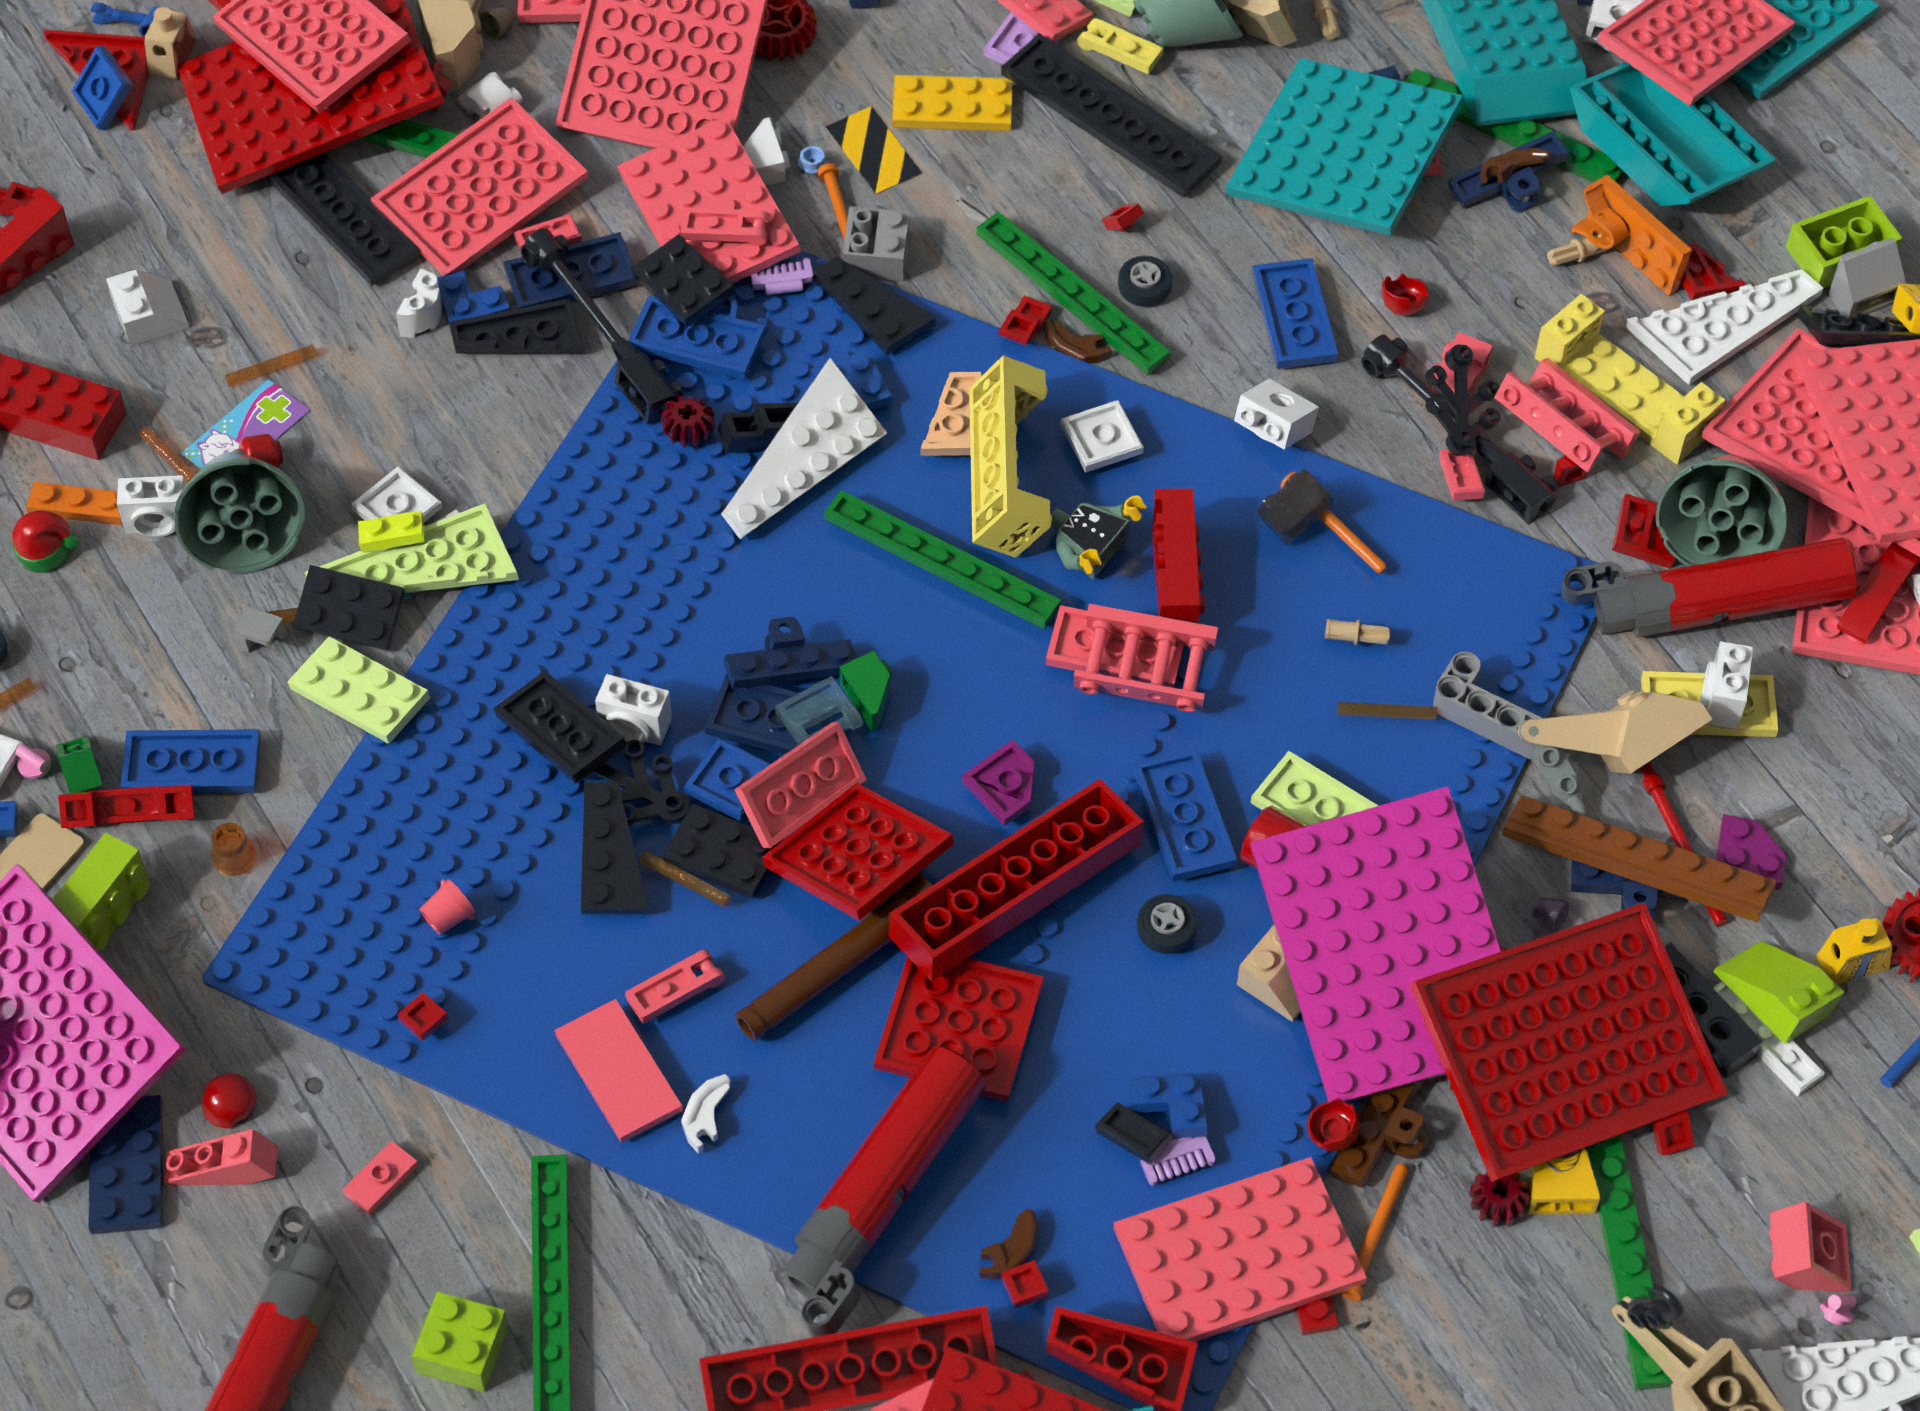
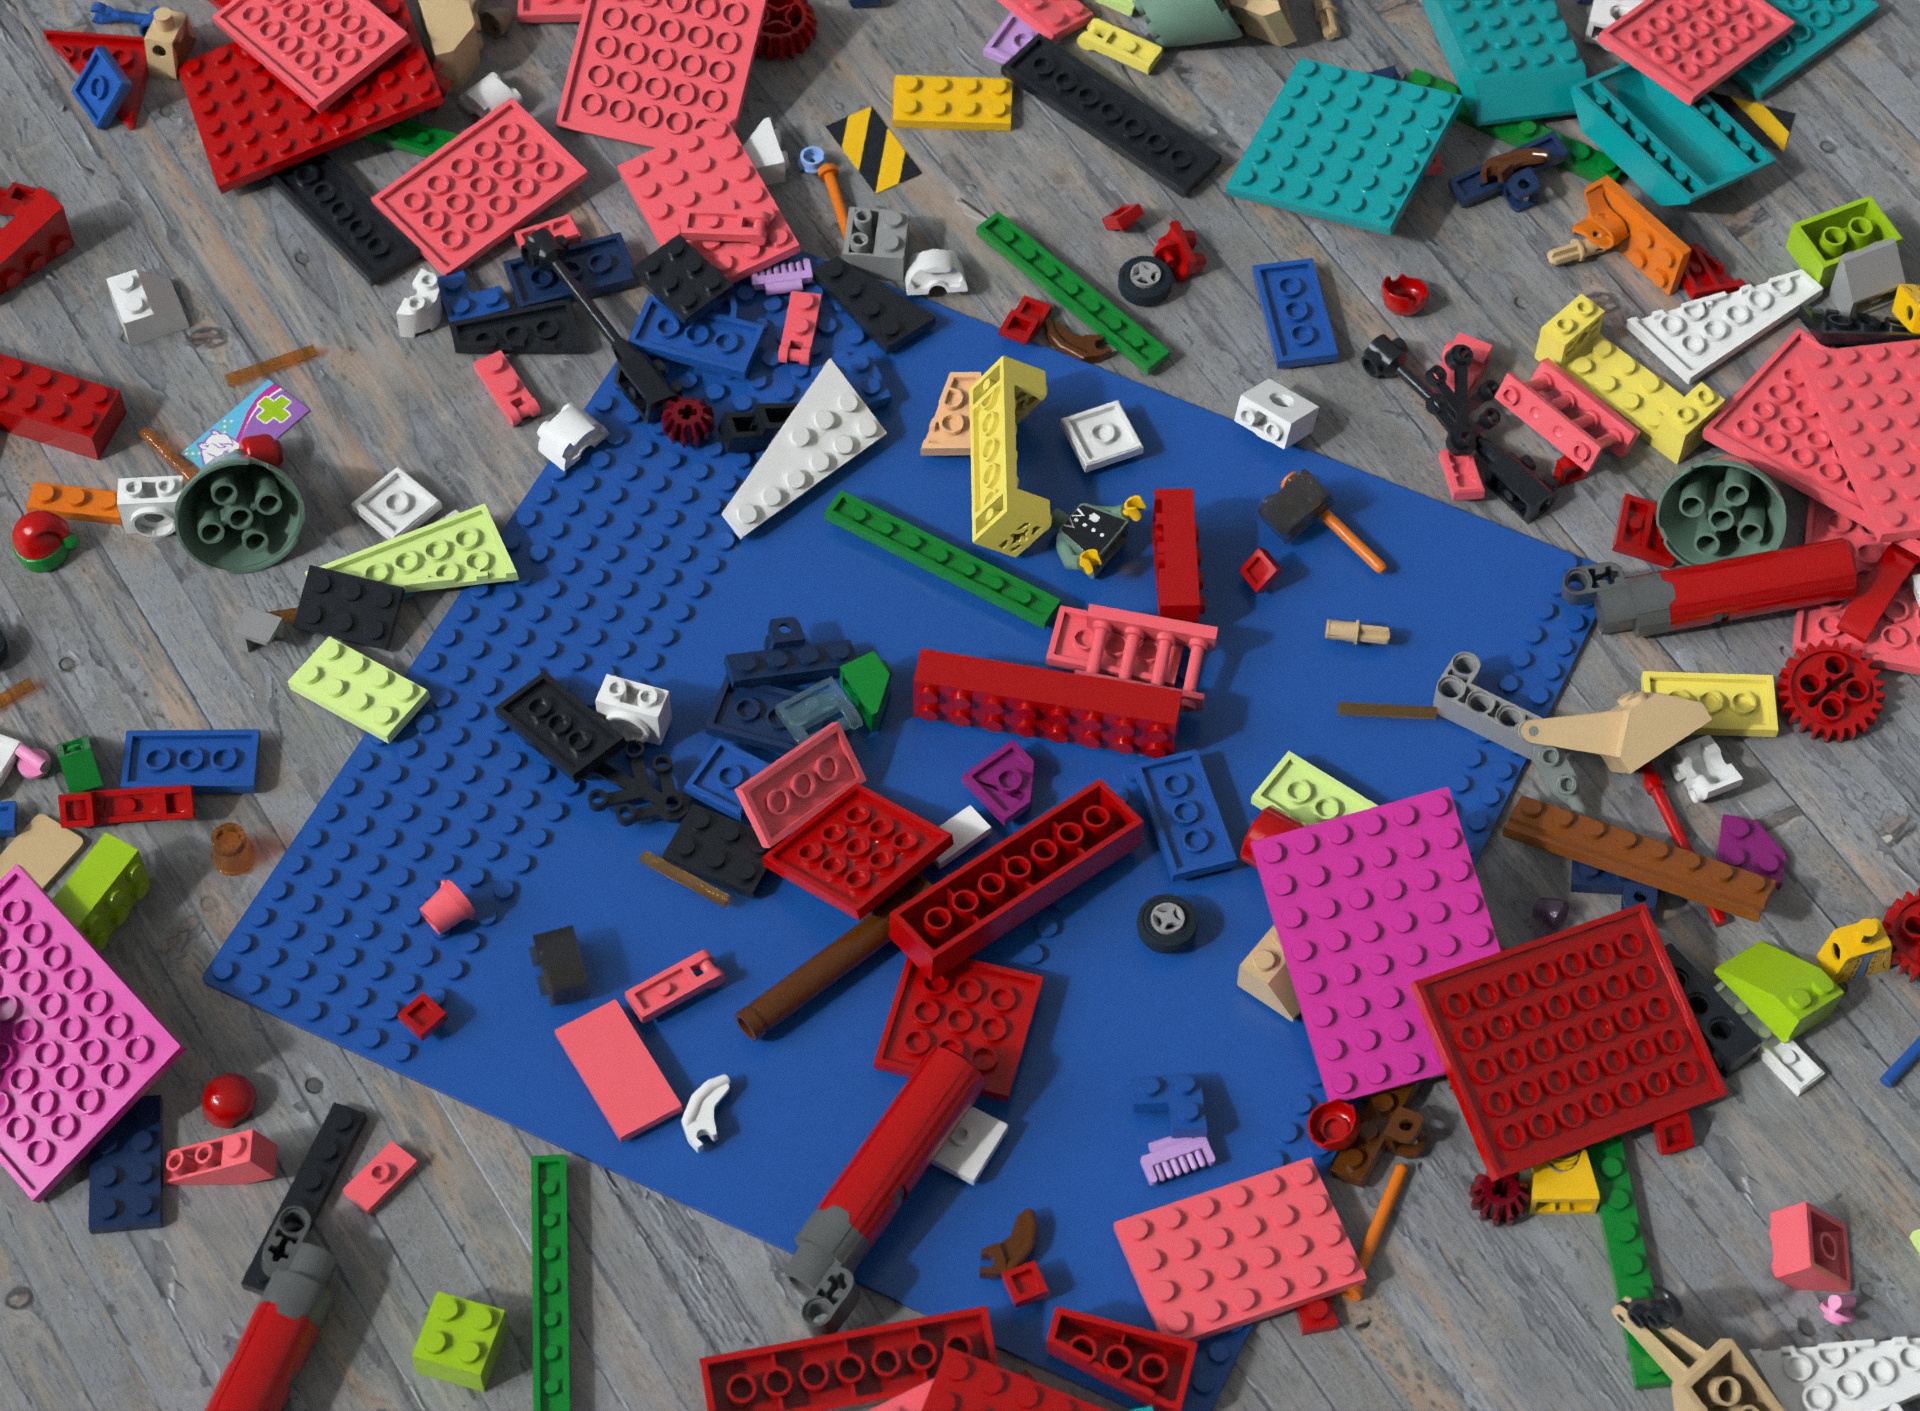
(313, 1180): none -> black plate
(391, 531): neon yellow plate -> none
(506, 388): none -> coral plate
(560, 966): none -> clear smoke brick
(568, 435): none -> white cylinder
(608, 856): black wing -> none
(800, 328): none -> coral plate
(933, 269): none -> white cylinder
(967, 830): none -> white tile
(971, 1145): none -> white plate
(1046, 704): none -> red brick
(1133, 1133): black tile -> none
(1176, 251): none -> red hips
(1261, 570): none -> red plate
(1703, 769): none -> white cylinder
(1727, 684): white brick -> none
(1764, 123): none -> sticker
(1850, 711): none -> red gear

